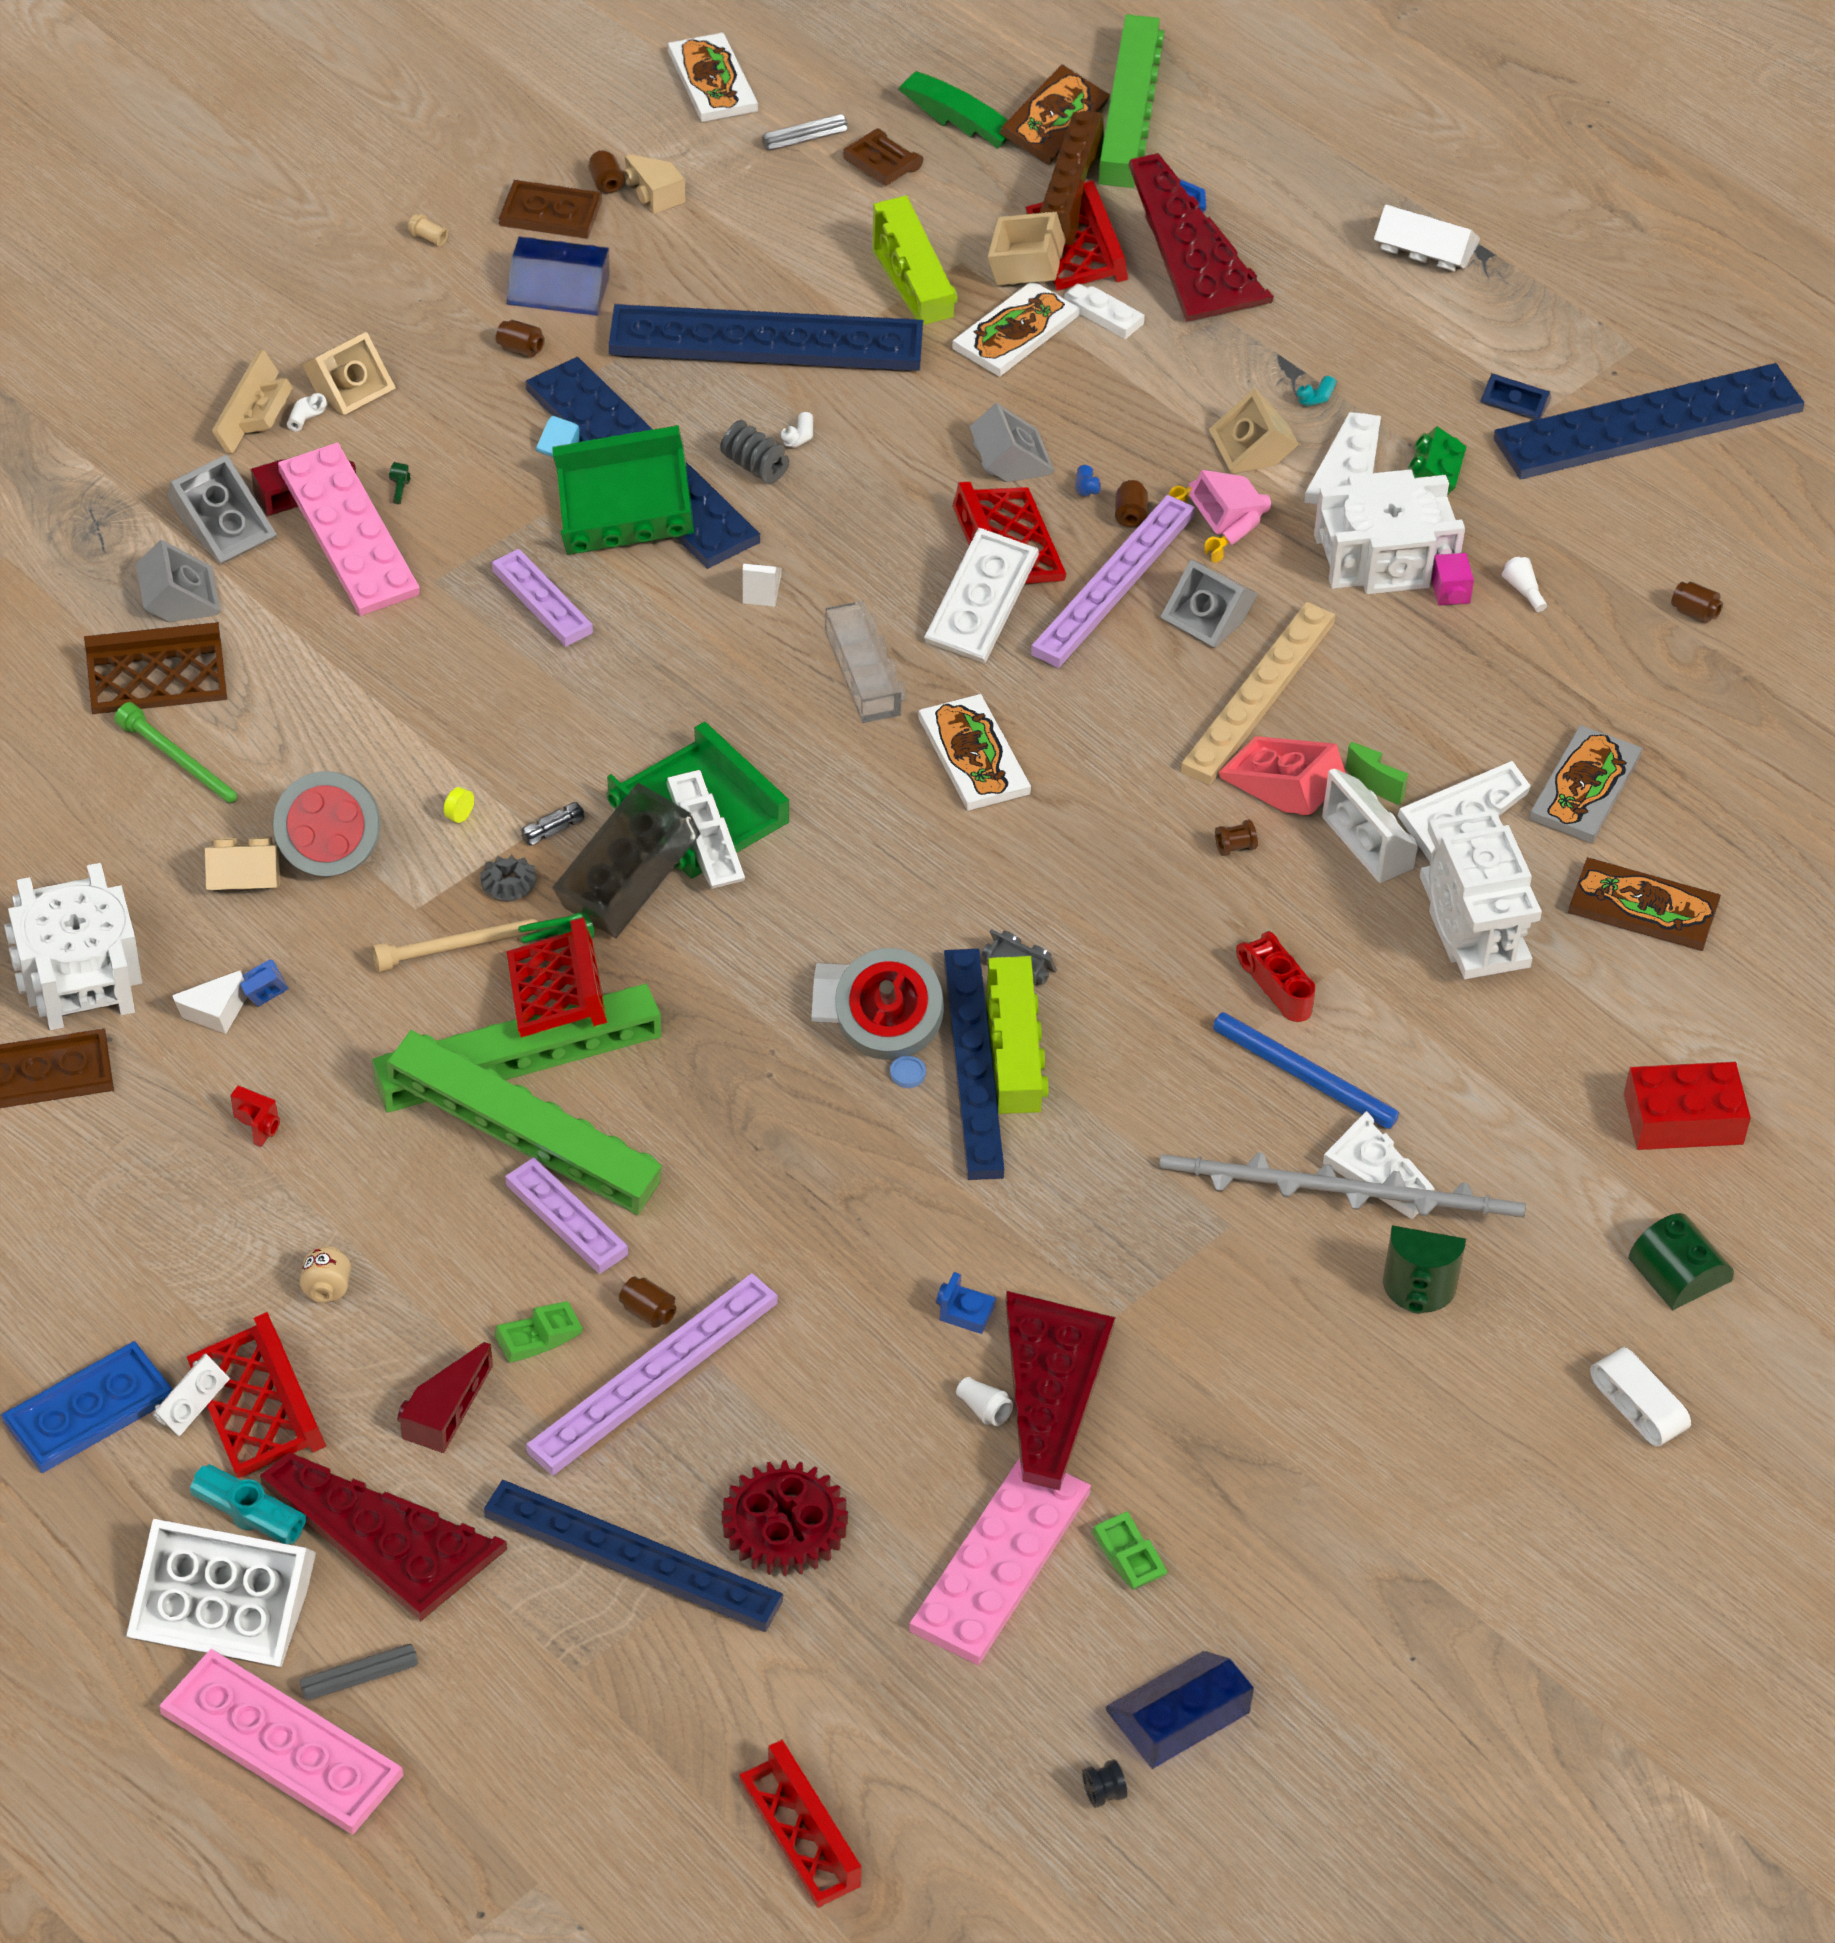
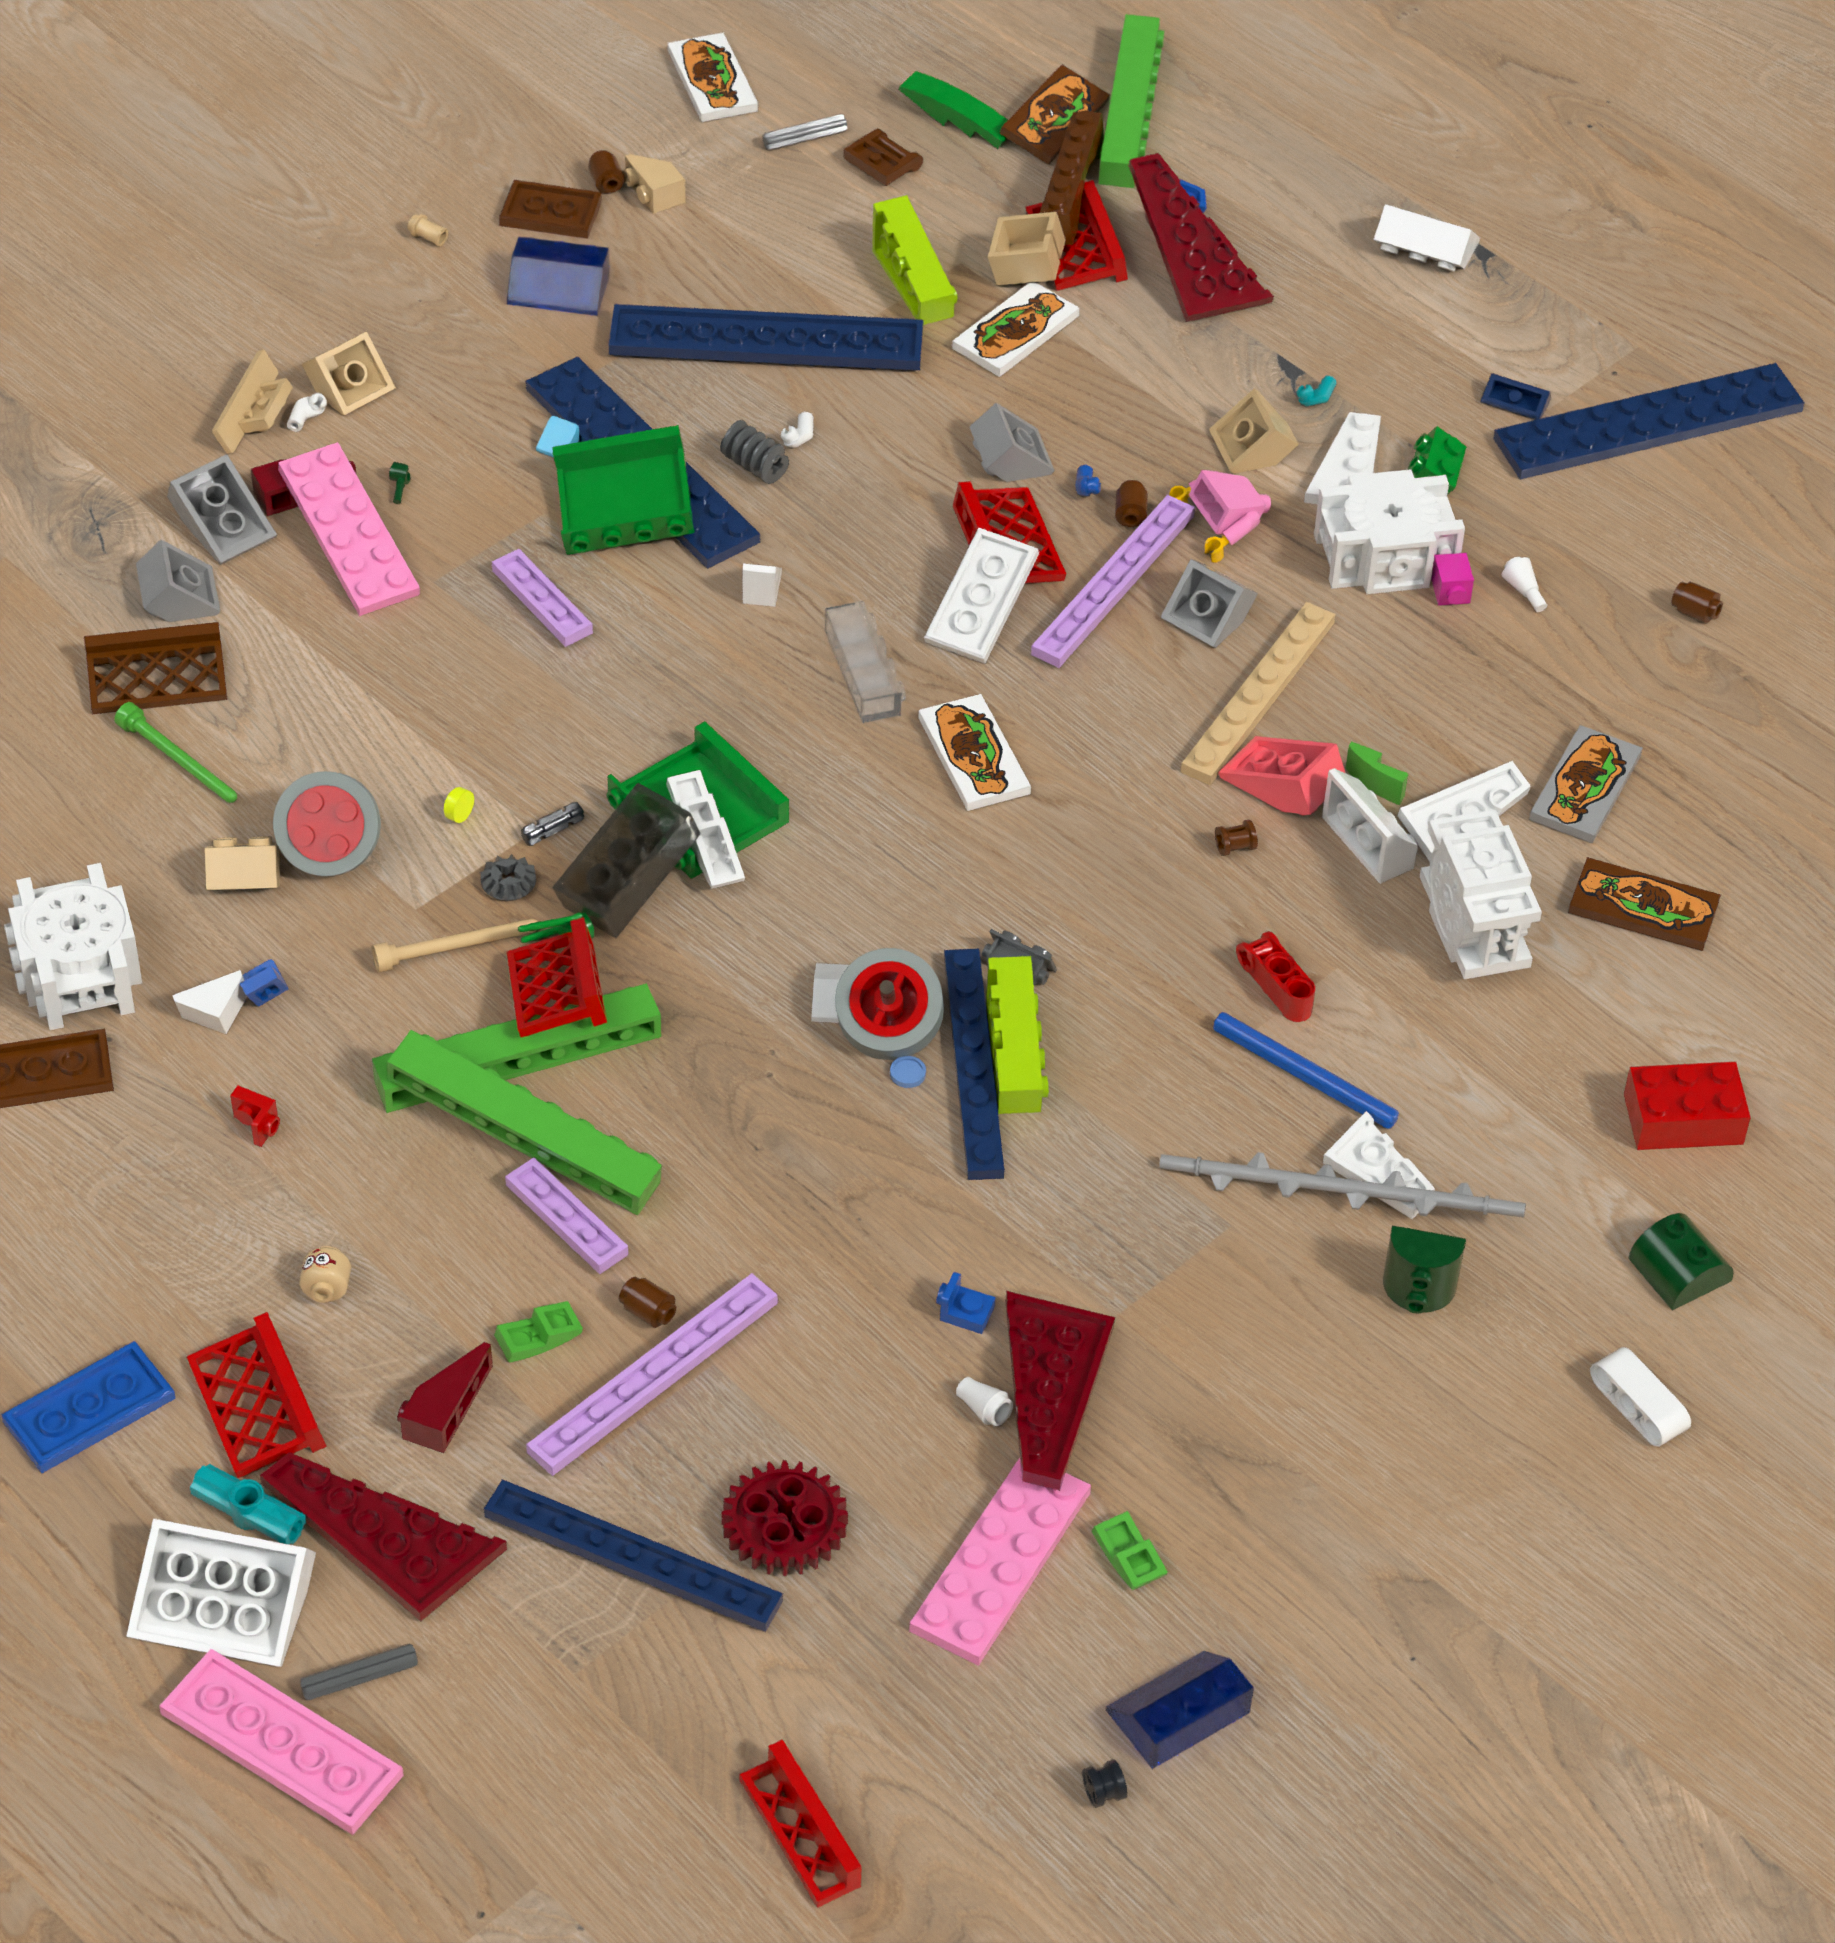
(191, 1395): white hinge -> none
(520, 338): reddish brown brick -> none
(1105, 310): white hinge -> none

